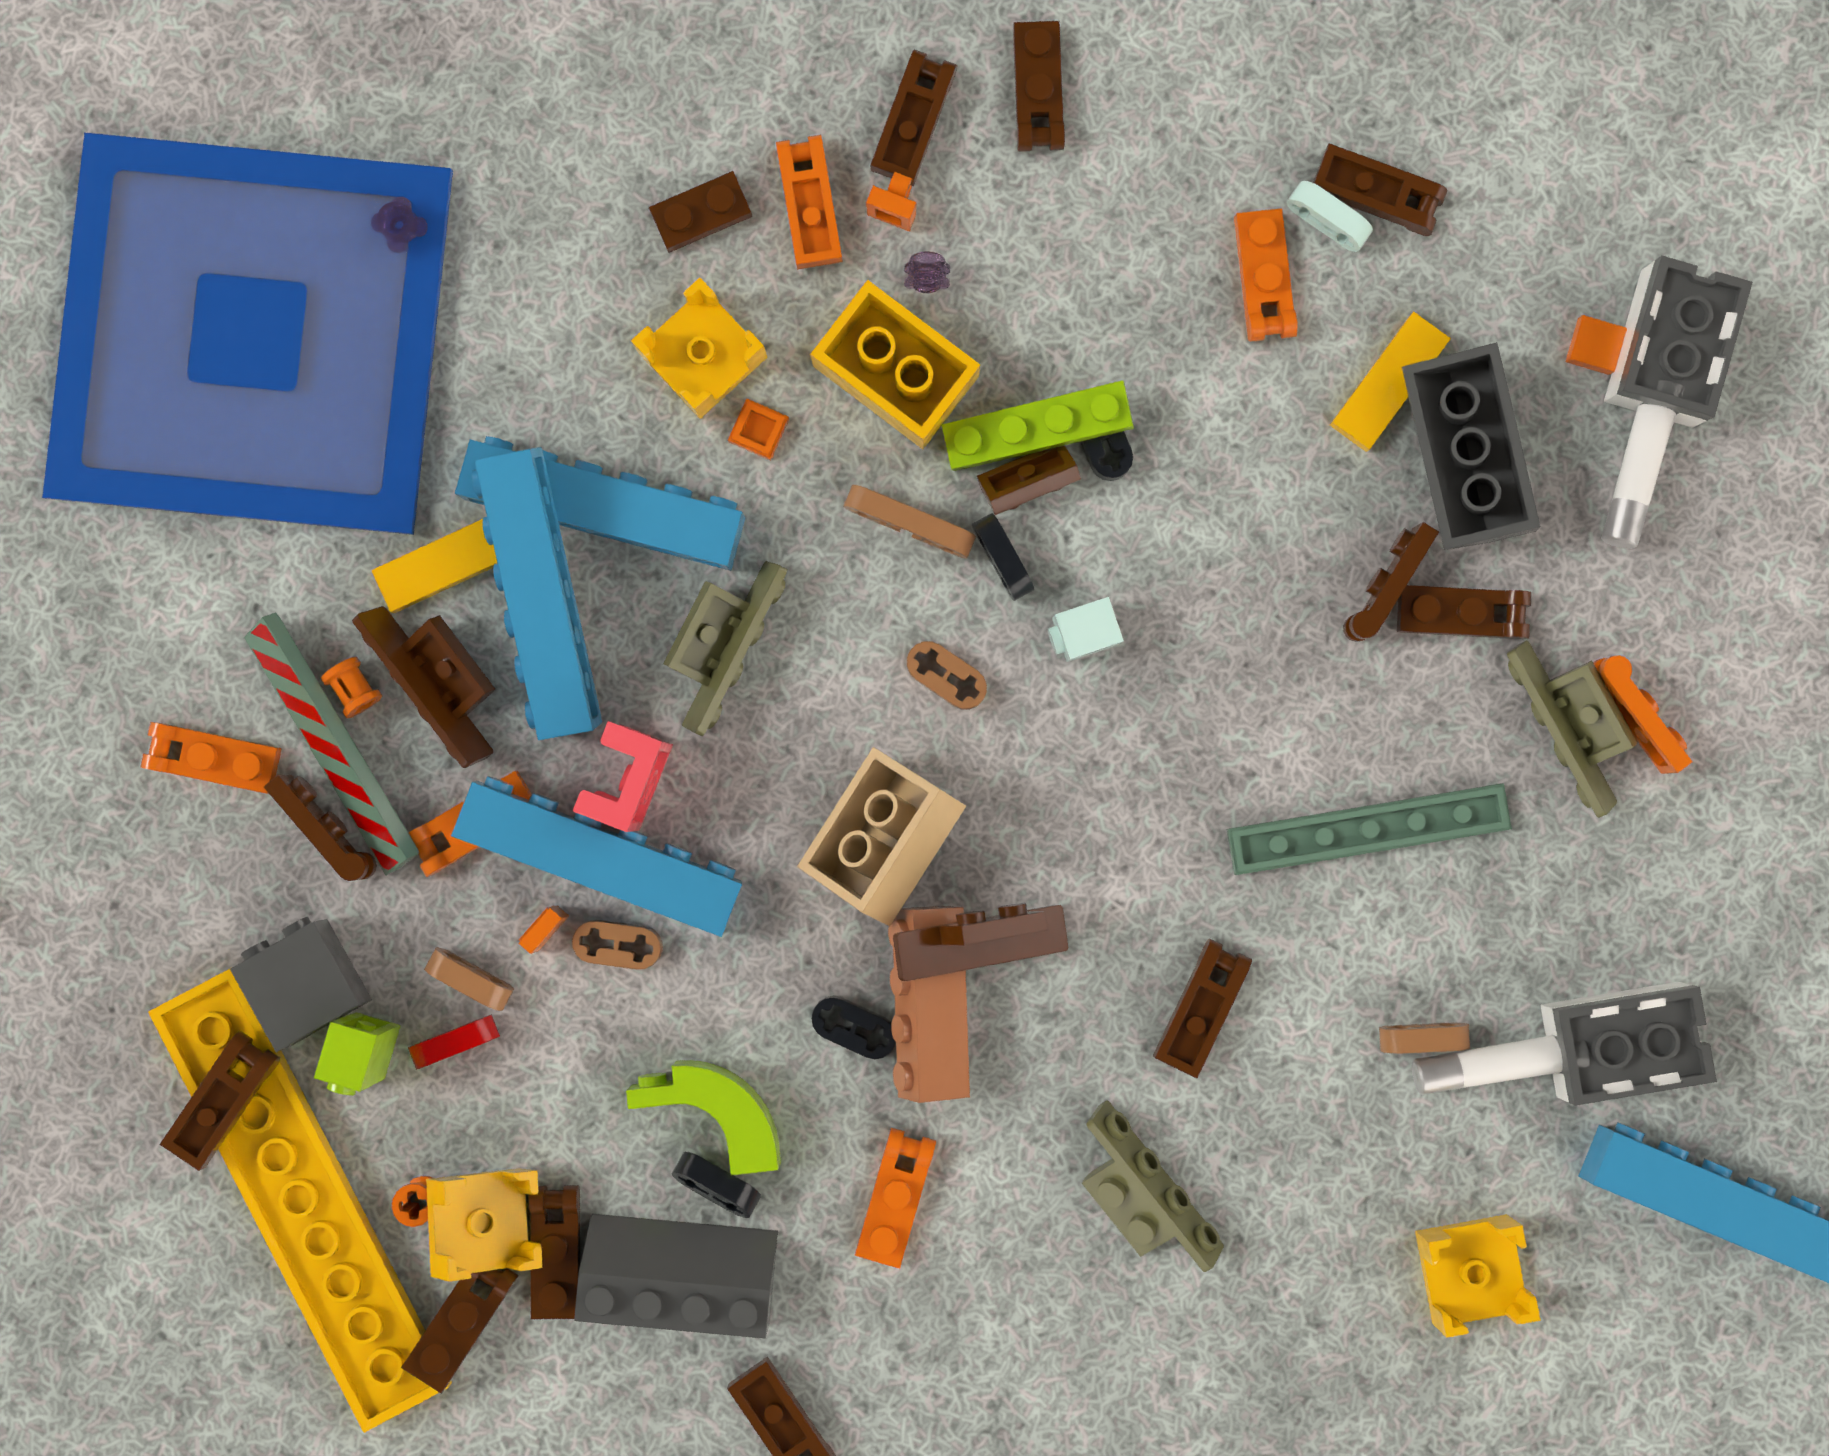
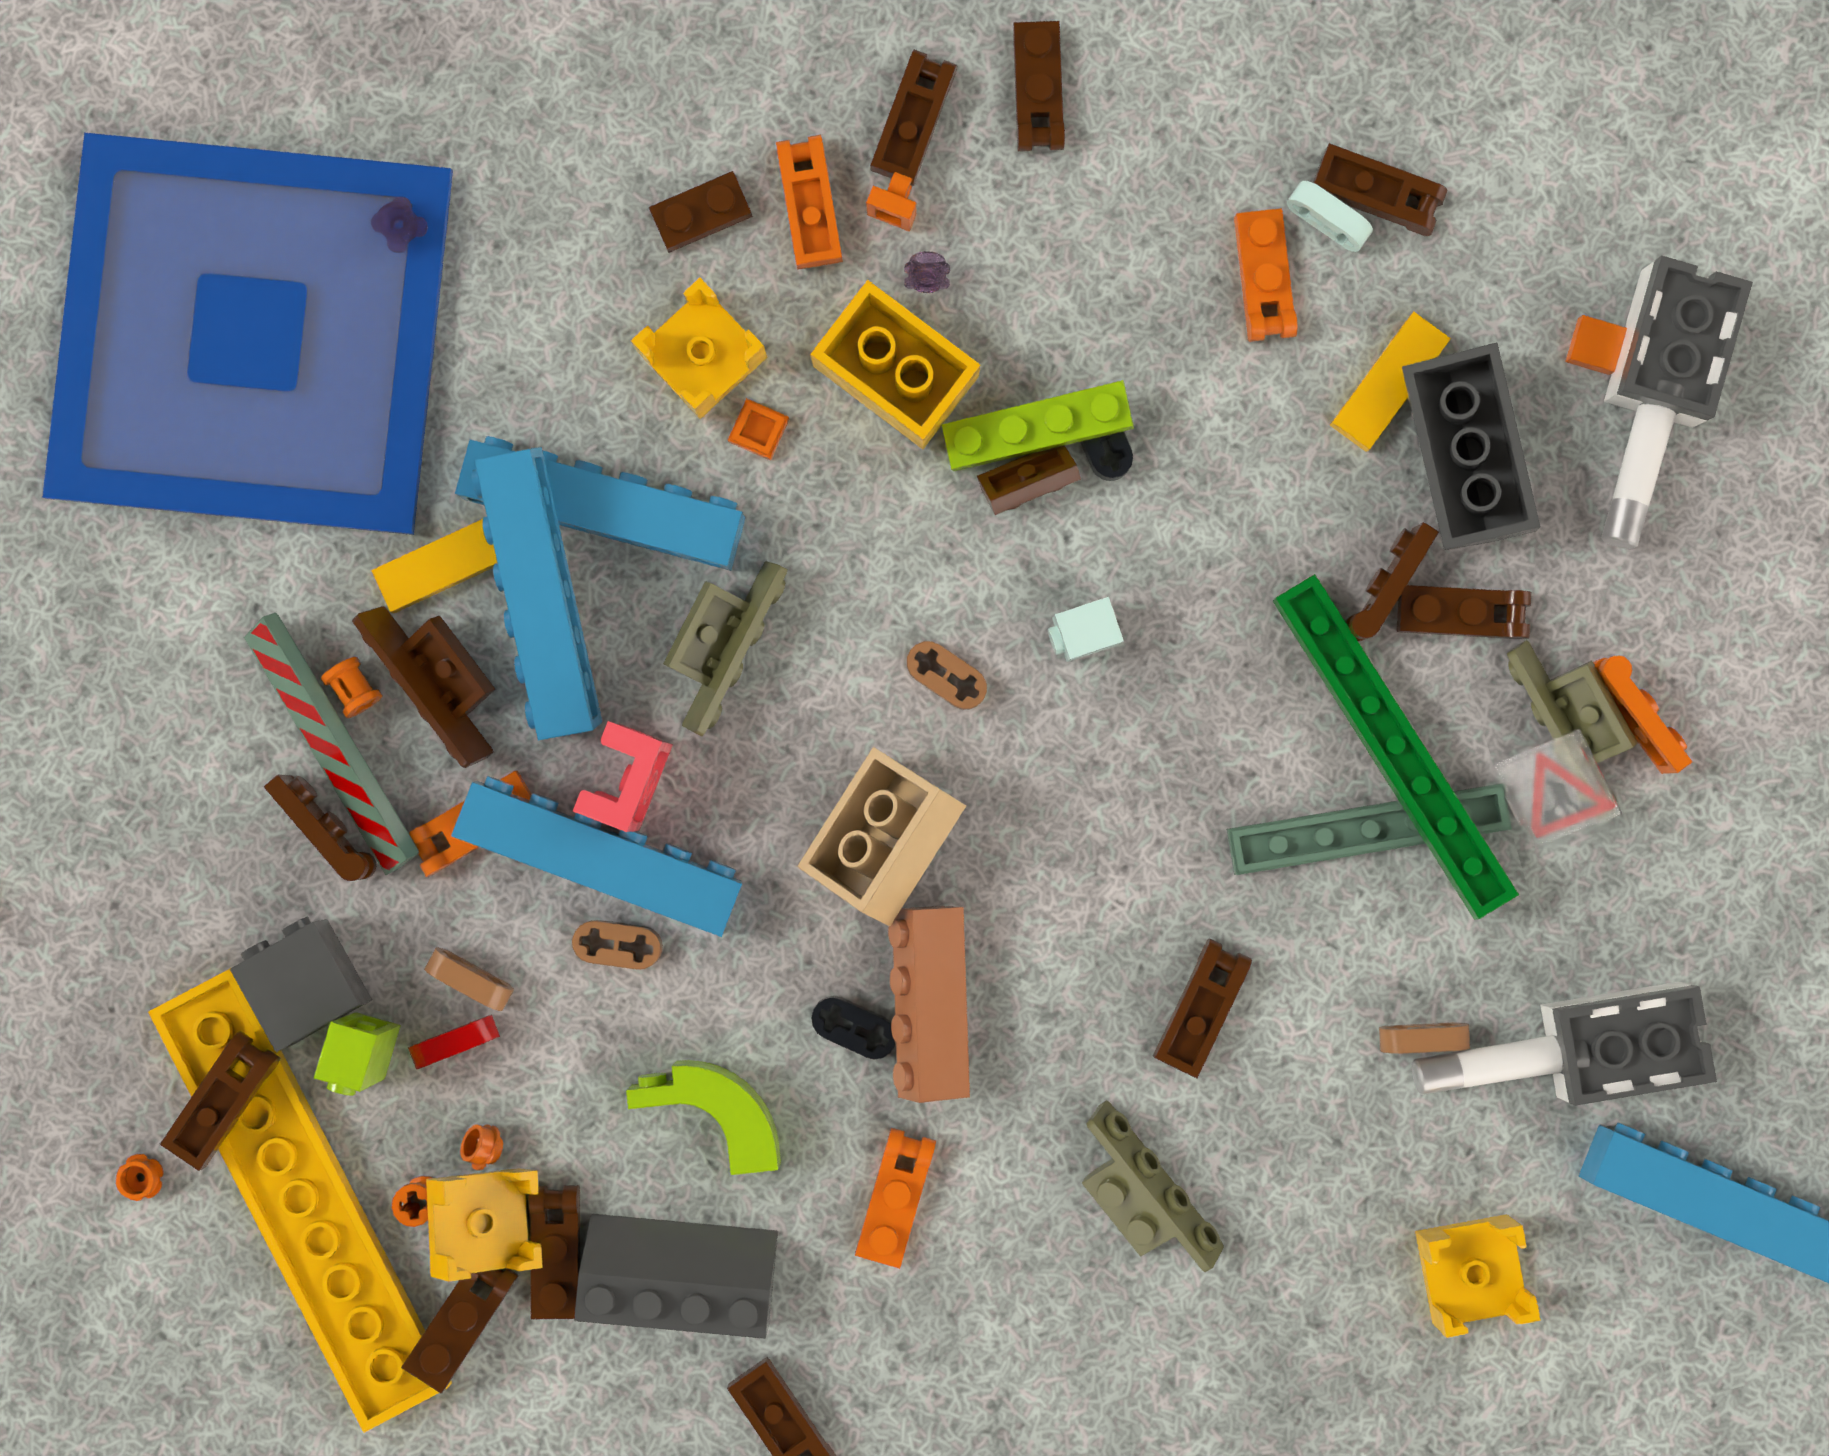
(127, 1179): none -> orange plate
(212, 757): orange plate -> none
(481, 1146): none -> orange plate
(543, 929): orange tile -> none
(716, 1185): black beam -> none
(899, 515): medium nougat beam -> none
(980, 941): reddish brown bracket -> none
(1003, 556): black beam -> none
(1395, 748): none -> green plate
(1556, 788): none -> clear piece

